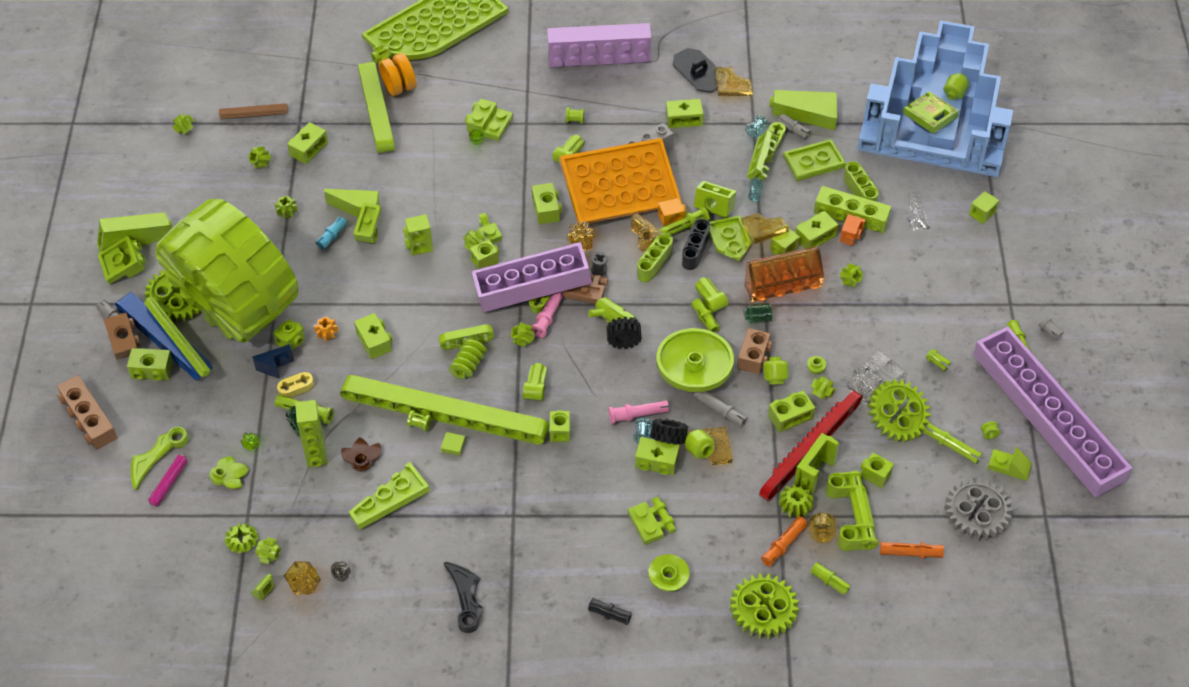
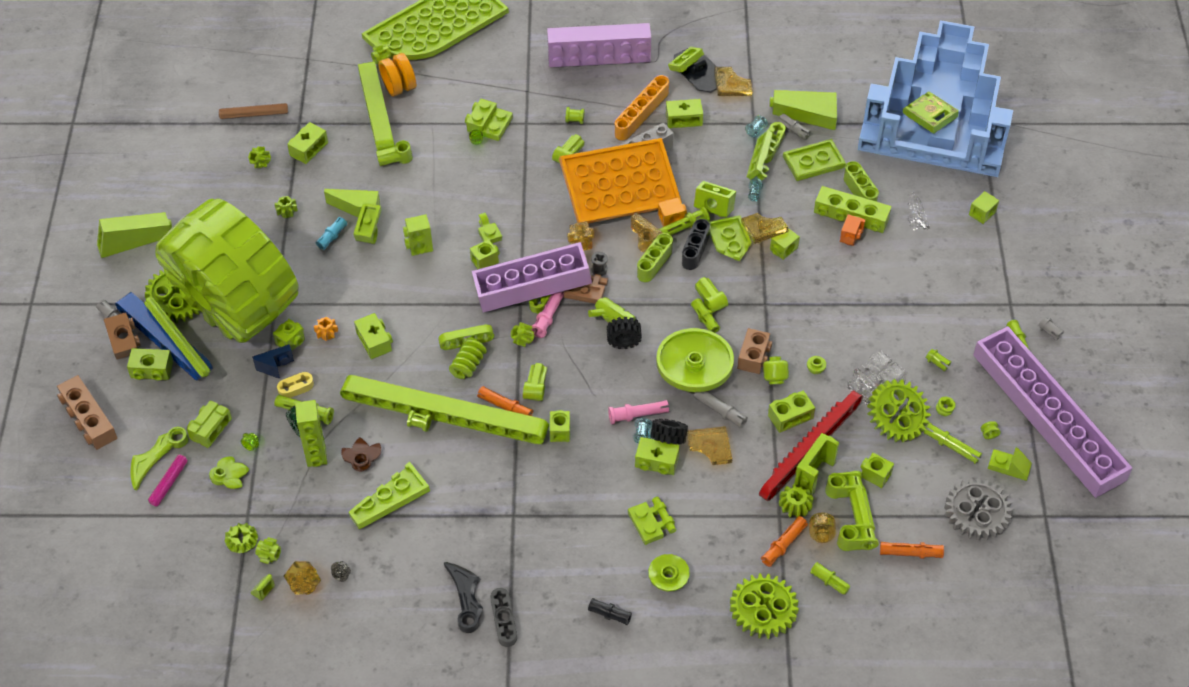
(122, 259): lime plate -> none
(183, 123): lime gear -> none
(208, 423): none -> lime brick
(399, 153): none -> lime piece
(453, 443): lime tile -> none
(473, 238): lime gear -> none
(500, 625): none -> dark grey beam
(503, 402): none -> orange pin
(545, 203): lime brick -> none
(641, 107): none -> light orange beam
(686, 59): none -> lime plate
(699, 444): lime head -> none
(758, 313): clear green brick -> none
(784, 274): clear orange slope -> none
(817, 230): lime brick -> none
(823, 387): lime gear -> none
(851, 275): lime gear -> none
(949, 402): none -> lime bush
(956, 86): lime head -> none

